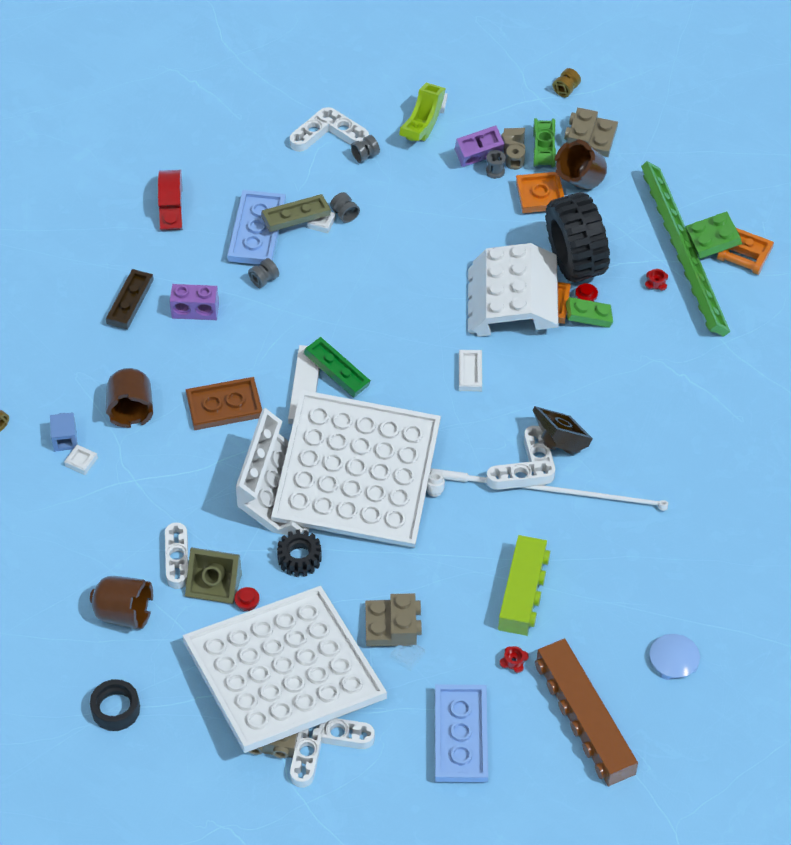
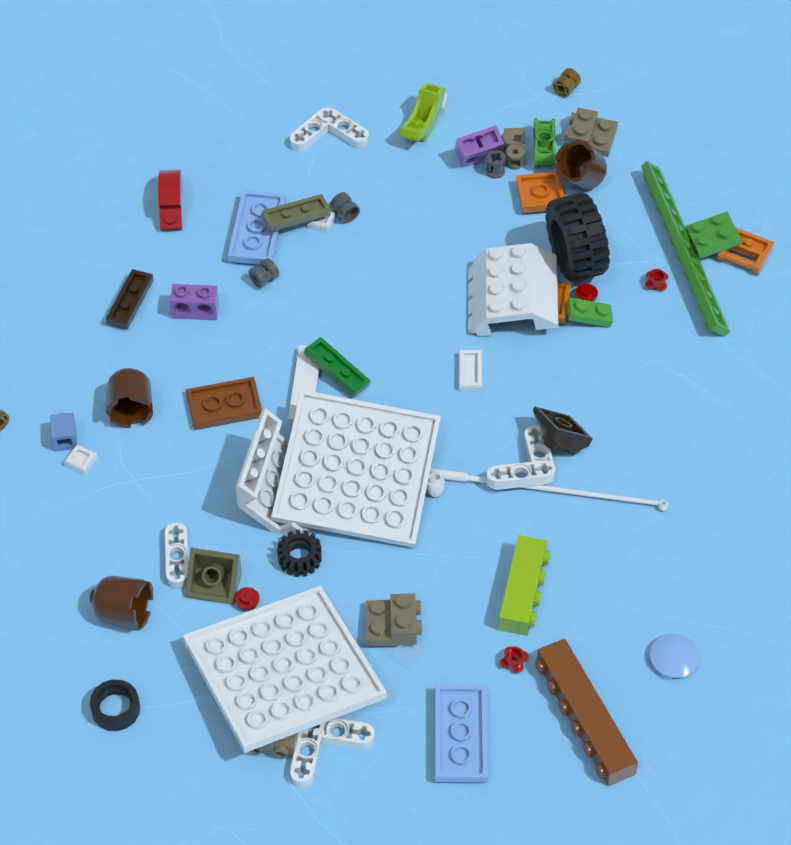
(365, 148): dark grey wheel -> none

